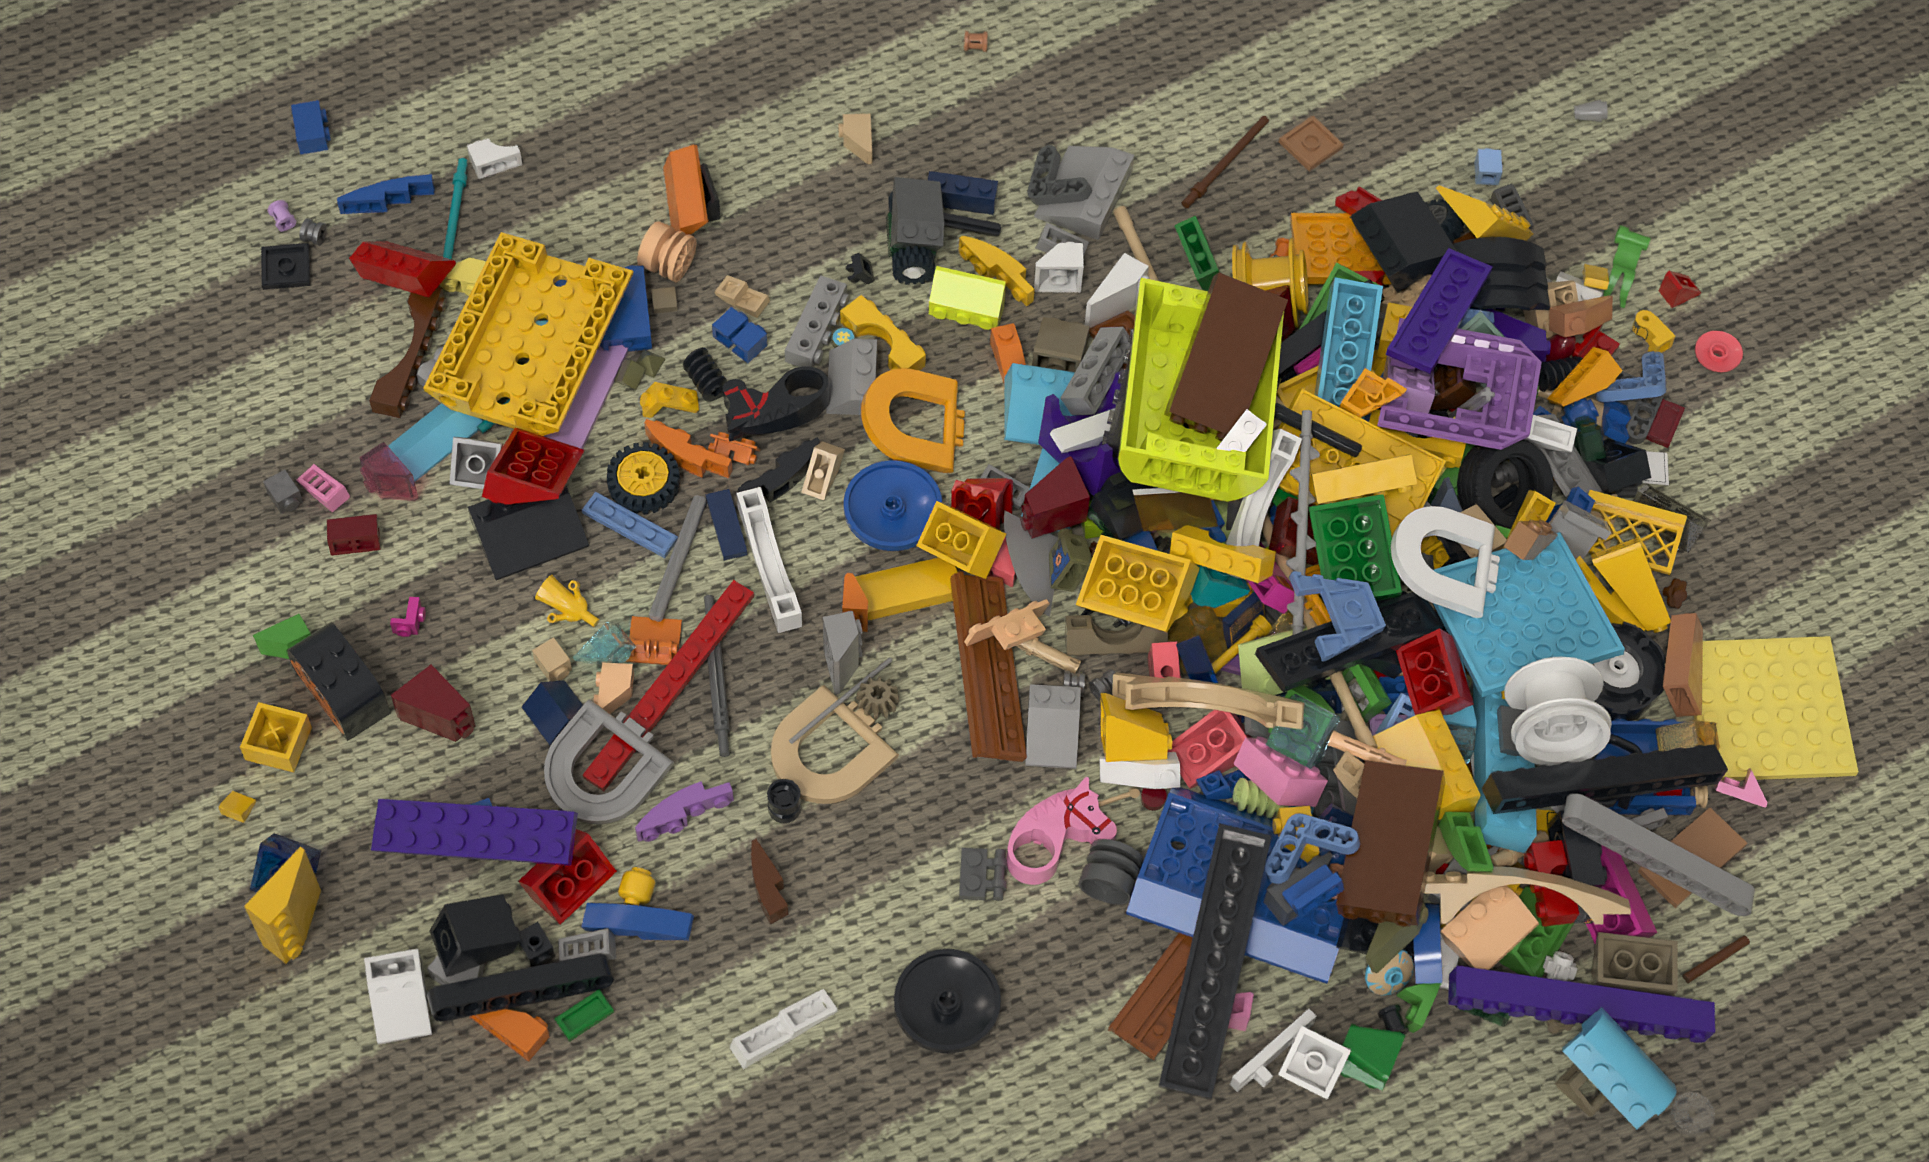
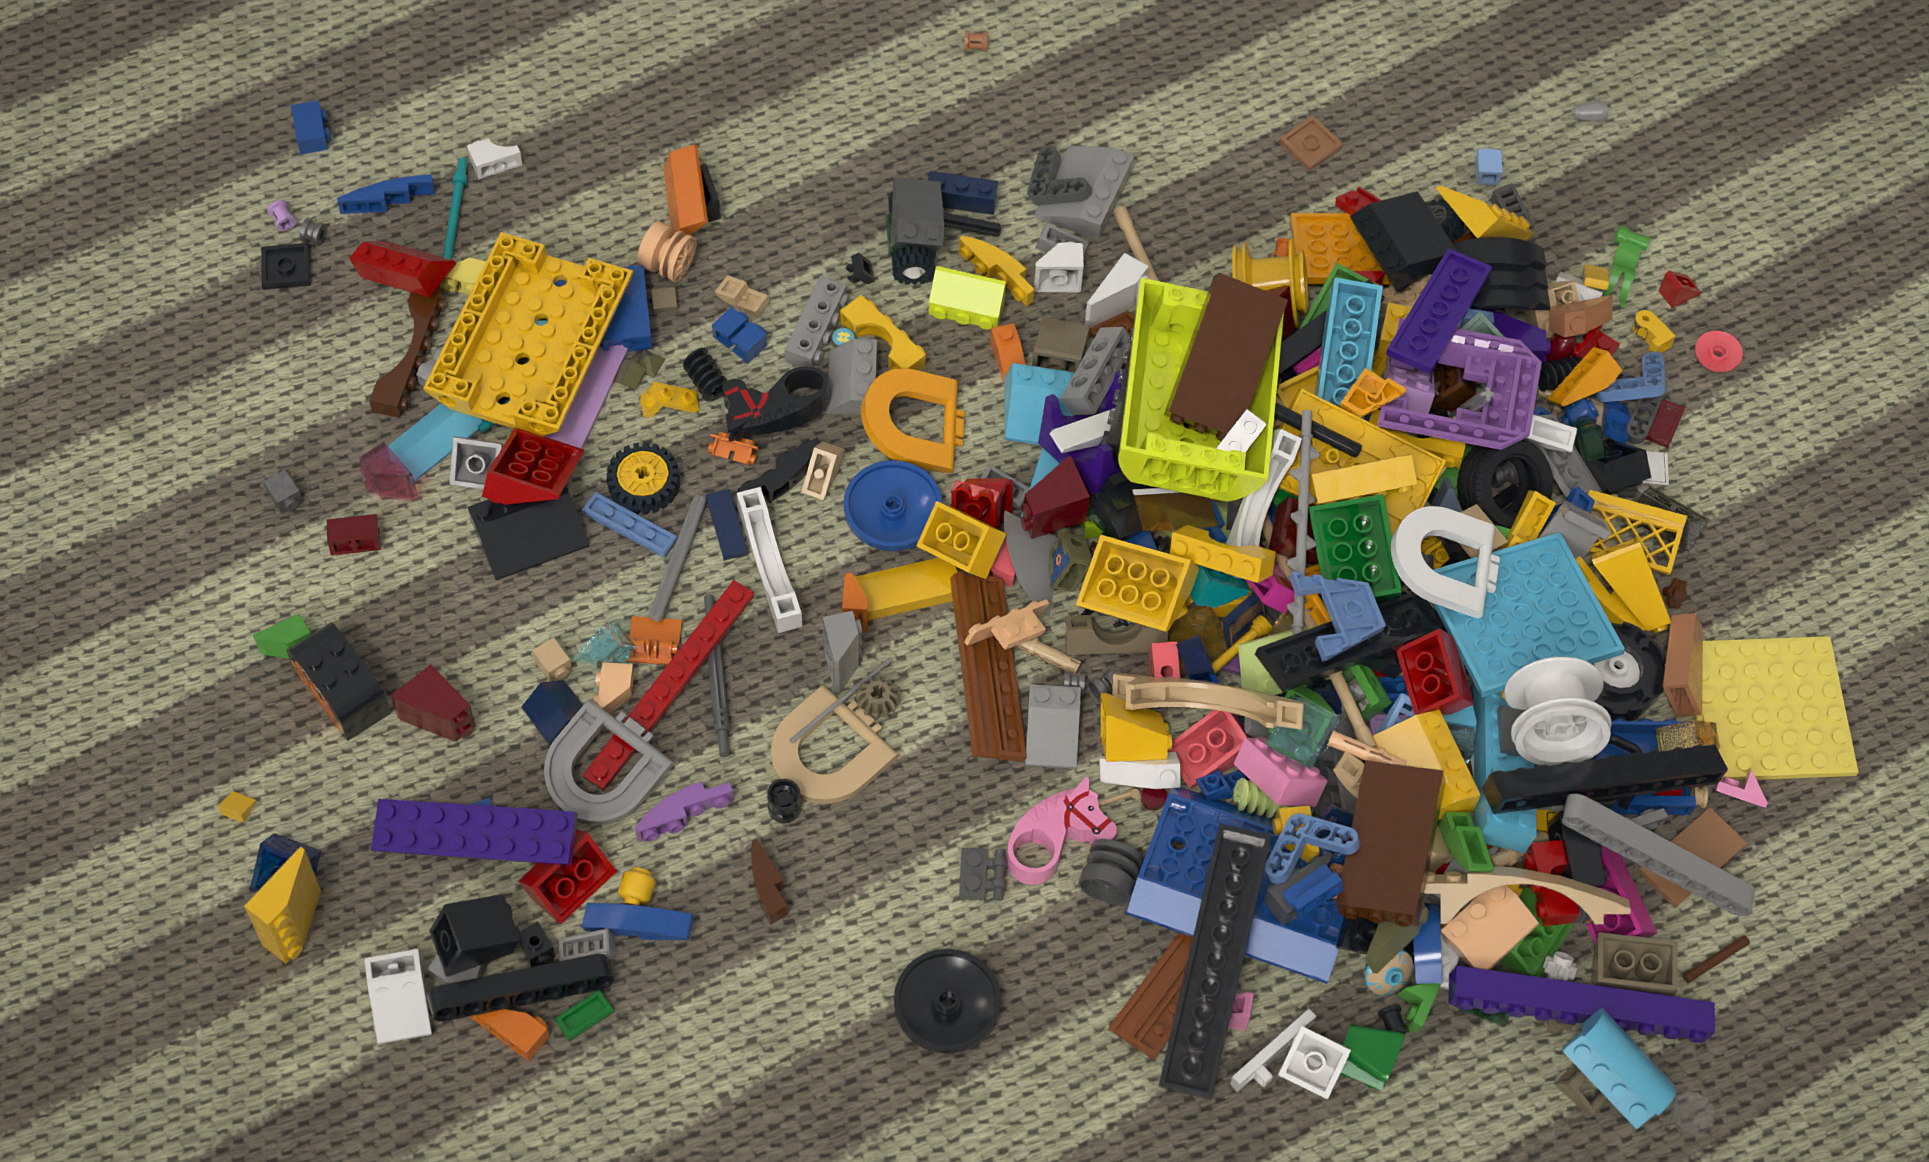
(276, 737): yellow brick -> none
(333, 498): bright pink slope -> none
(414, 615): dark pink bracket -> none
(560, 598): yellow piece -> none
(688, 456): orange slope -> none
(780, 1030): white slope -> none
(857, 135): tan slope -> none
(1198, 251): green brick -> none
(1200, 188): reddish brown bar -> none
(1530, 538): medium nougat slope -> none

